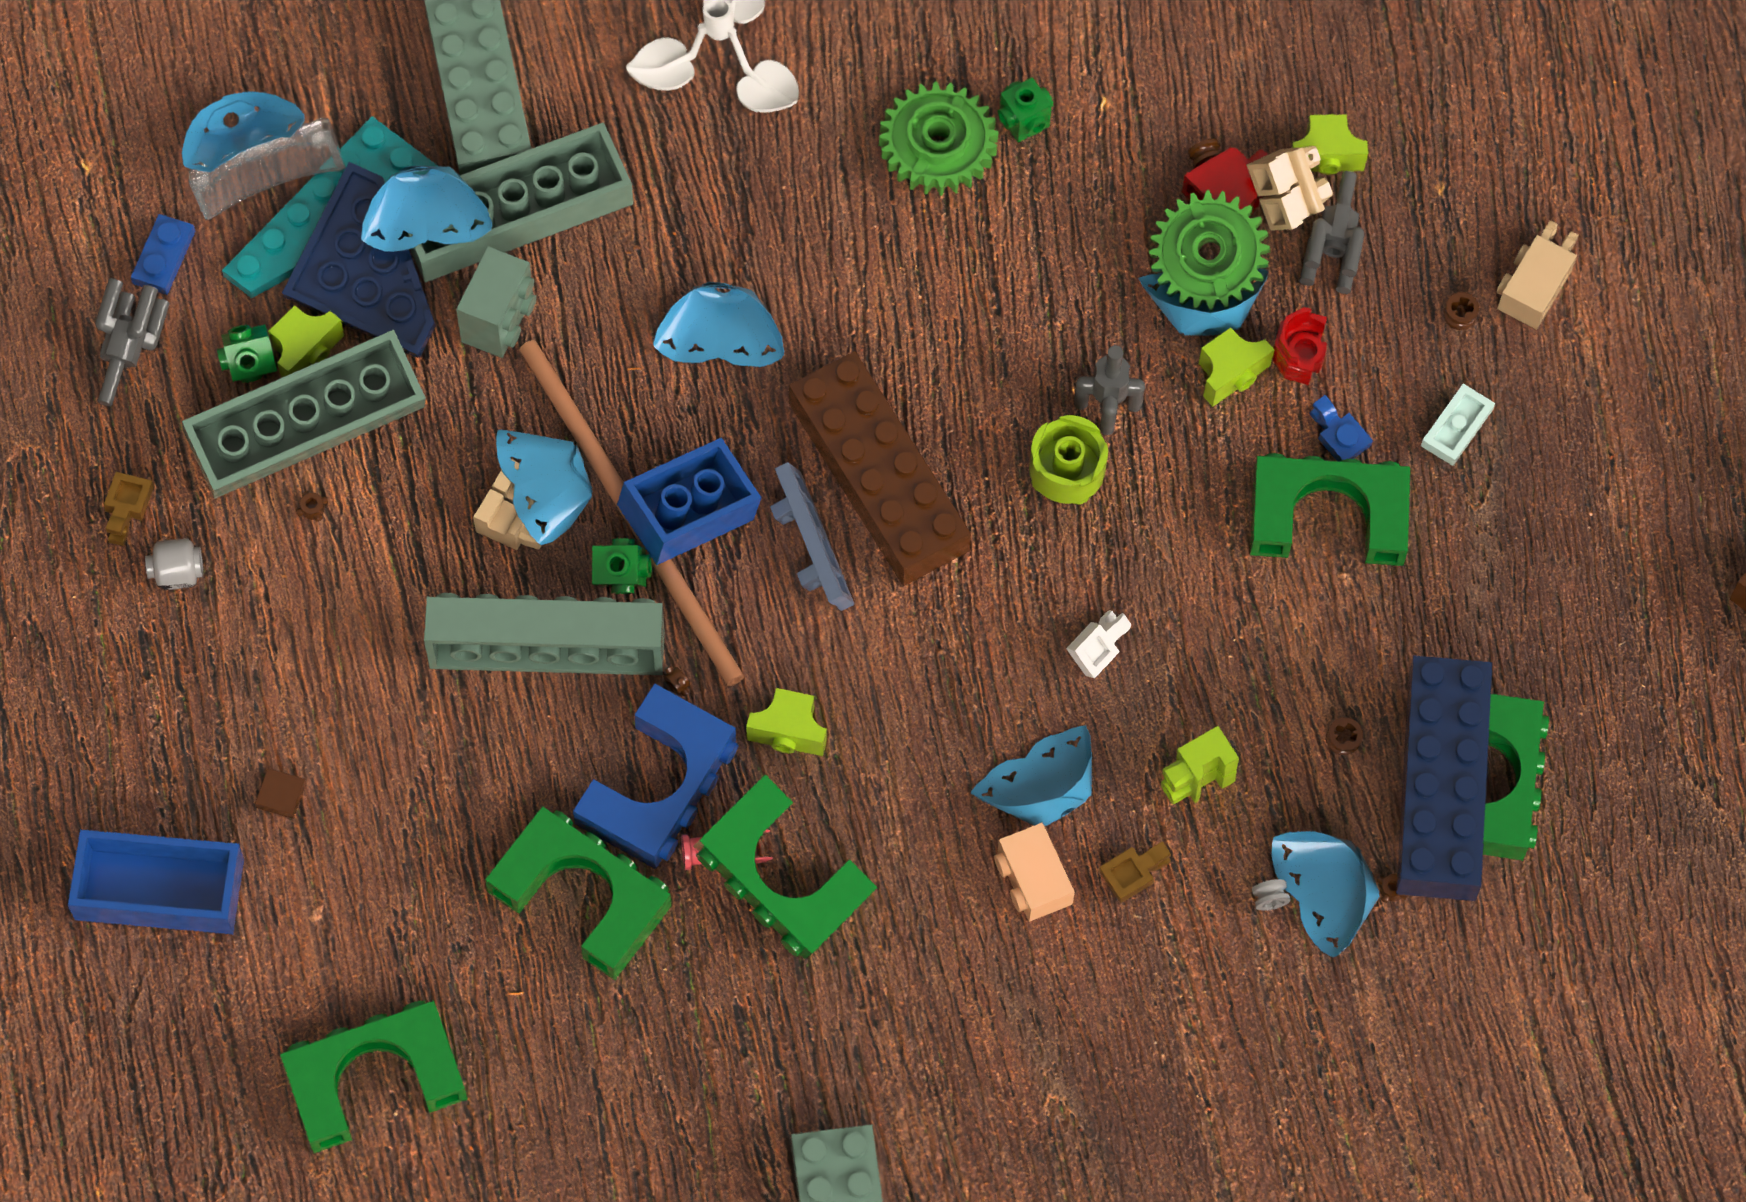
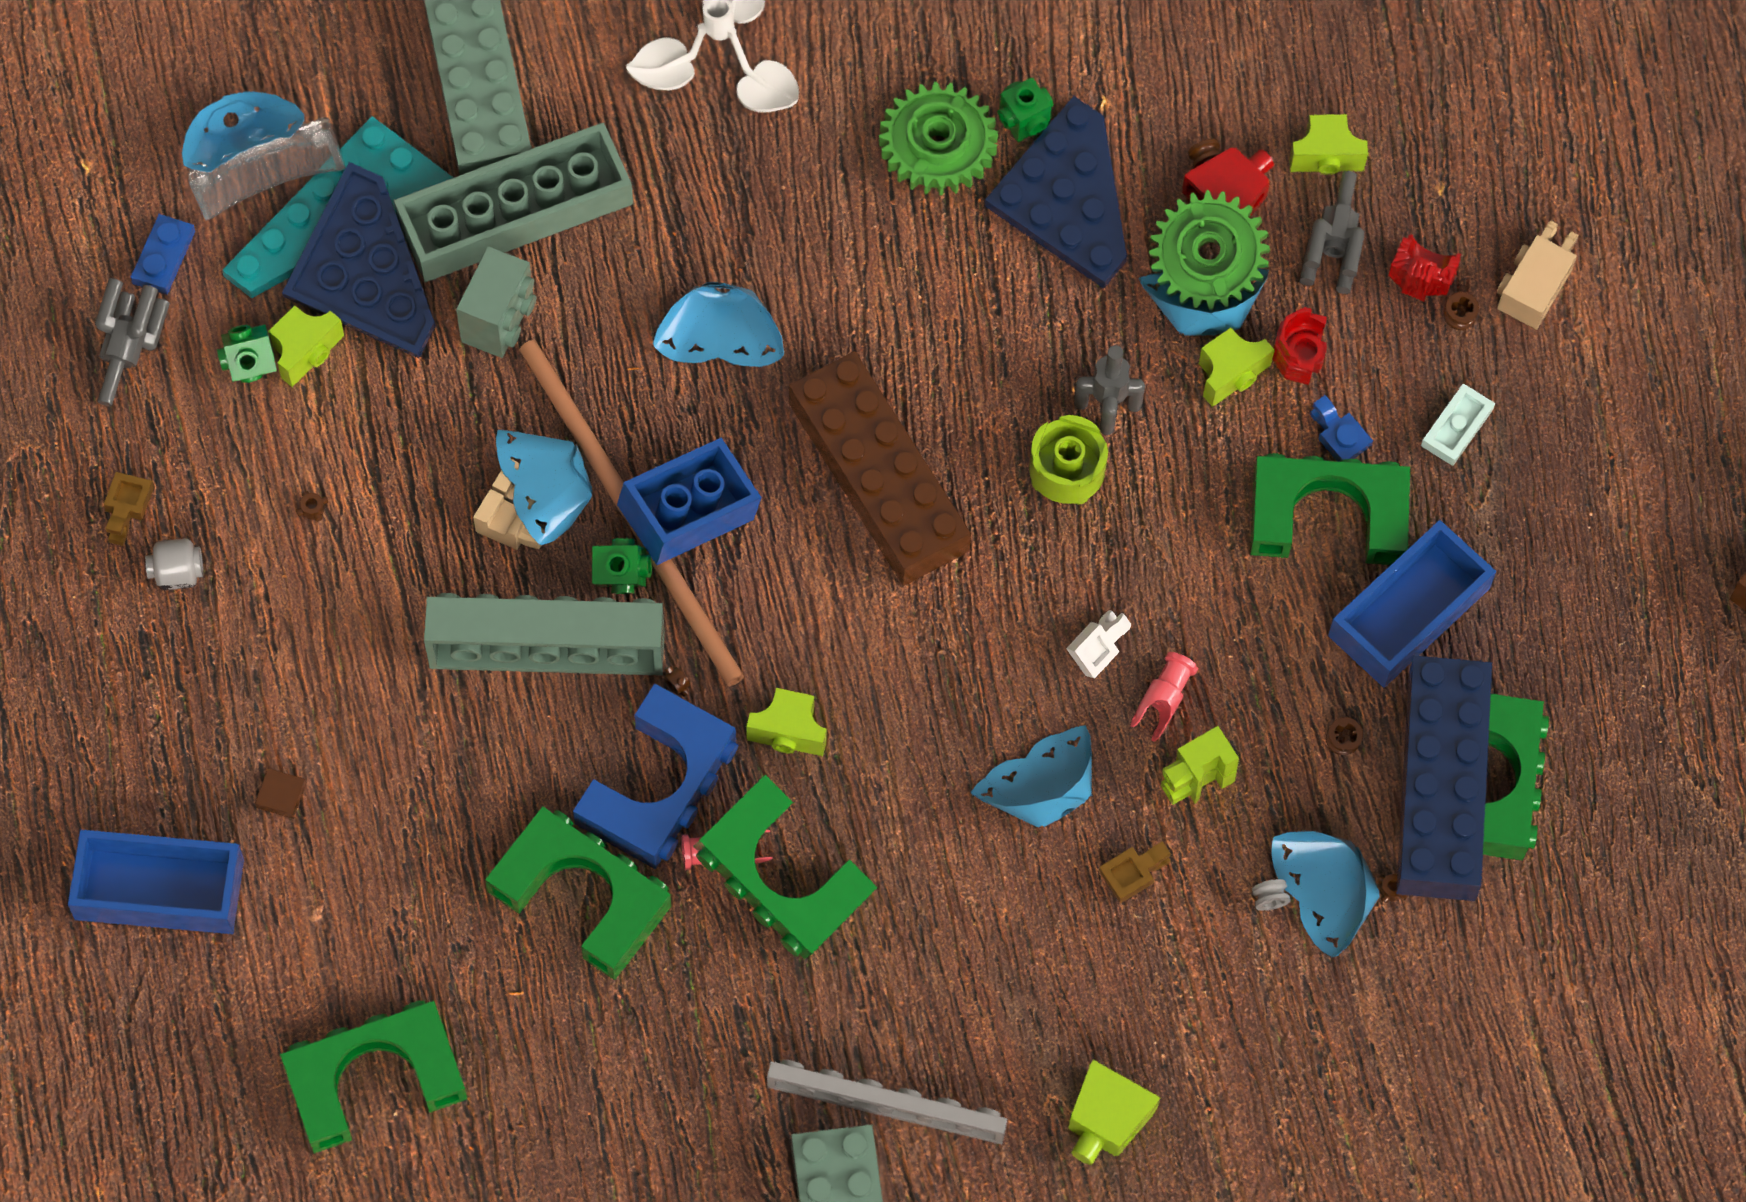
(303, 414): sand green brick -> none
(424, 208): dark azure piece -> none
(800, 507): sand blue hinge -> none
(901, 1105): none -> light grey plate
(1034, 872): light nougat brick -> none
(1067, 194): none -> dark blue plate
(1108, 1113): none -> lime torso
(1166, 691): none -> coral piece
(1289, 186): tan hips -> none
(1411, 603): none -> blue piece
(1422, 271): none -> red hair

